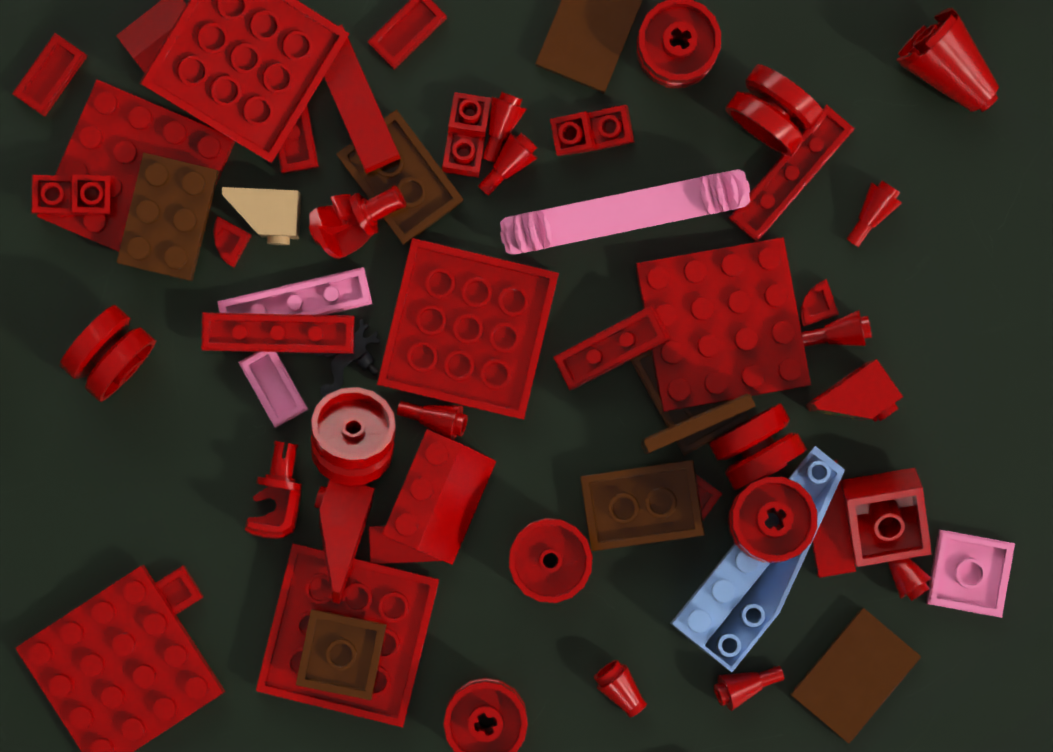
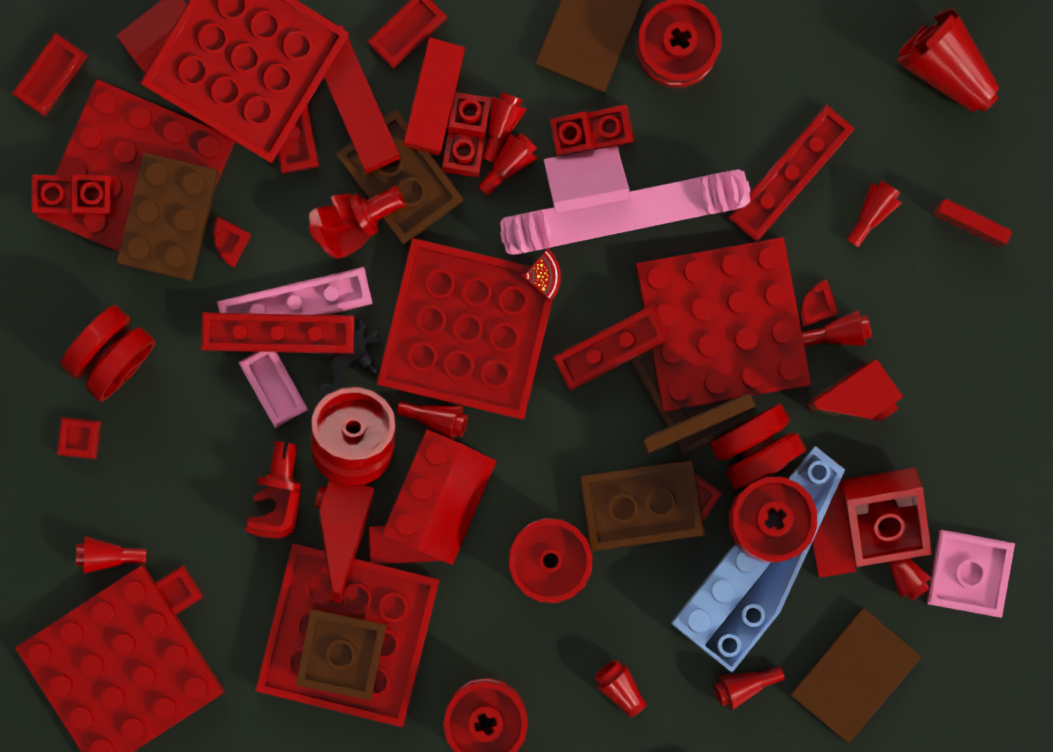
(79, 438): none -> red tile
(99, 555): none -> red cone
(268, 211): tan slope -> none
(433, 96): none -> red tile
(545, 275): none -> red tile
(586, 179): none -> bright pink tile
(774, 110): red wheel -> none
(972, 223): none -> red tile

